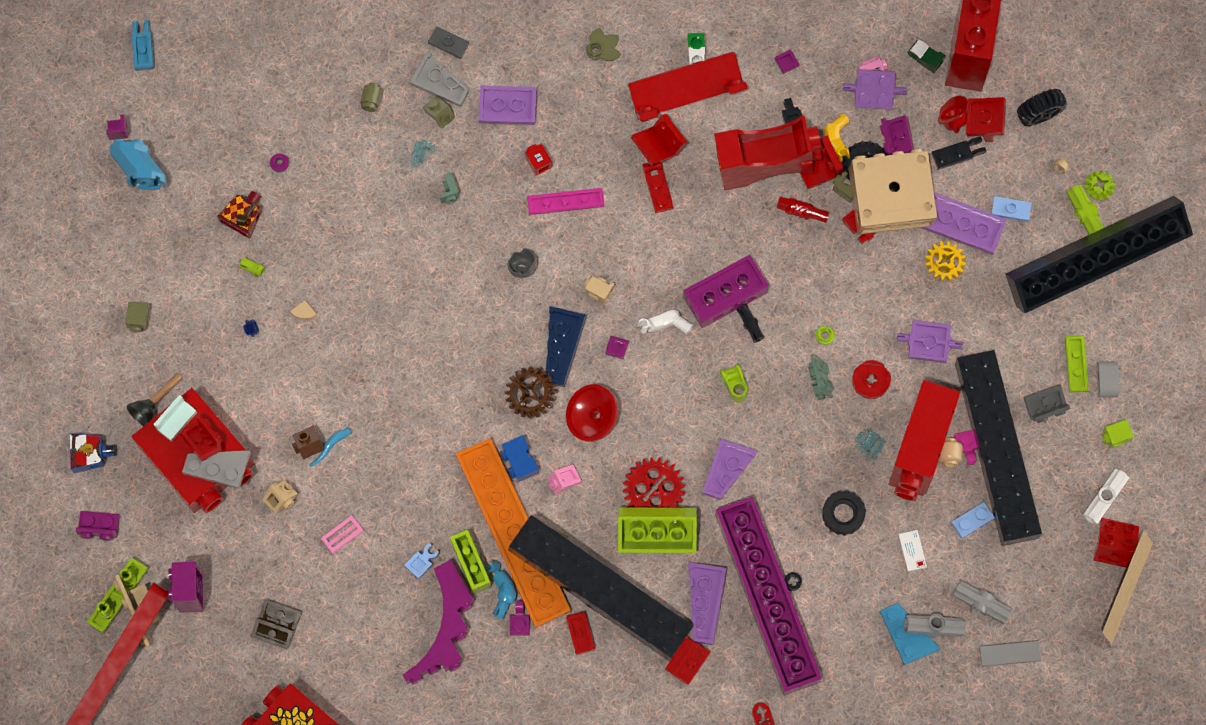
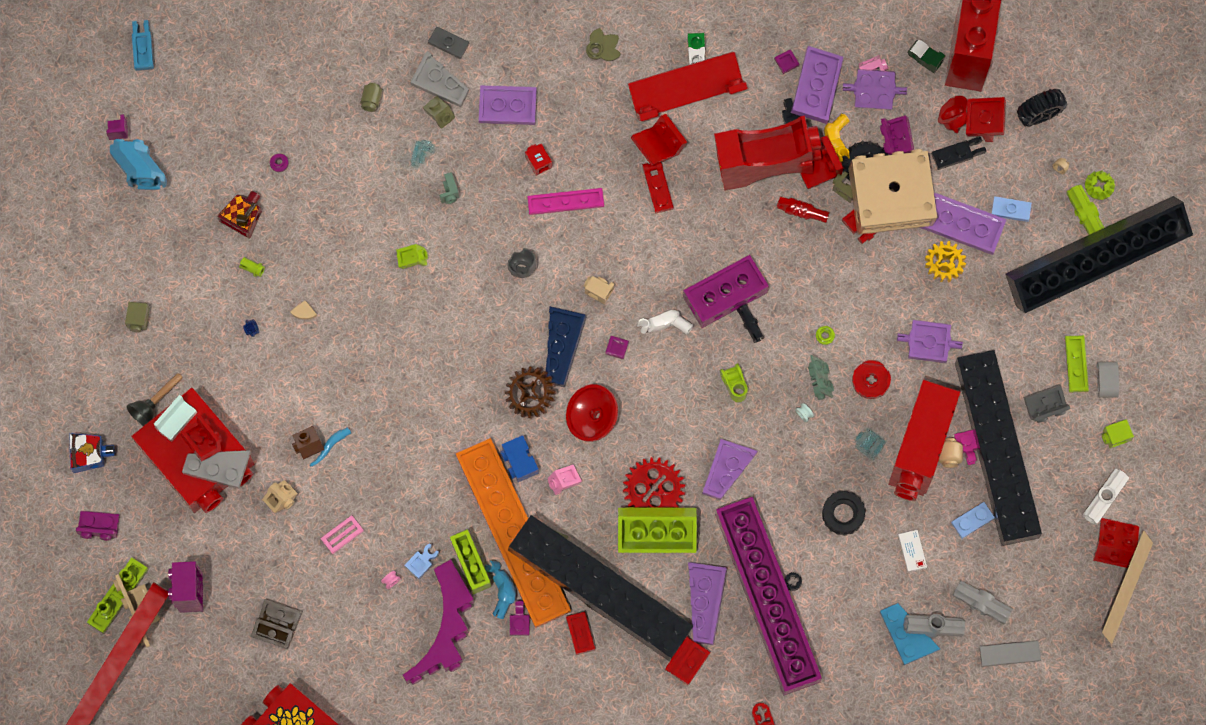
(390, 579): none -> bright pink bush
(411, 256): none -> lime bracket
(804, 412): none -> light aqua bush
(817, 84): none -> medium lavender plate

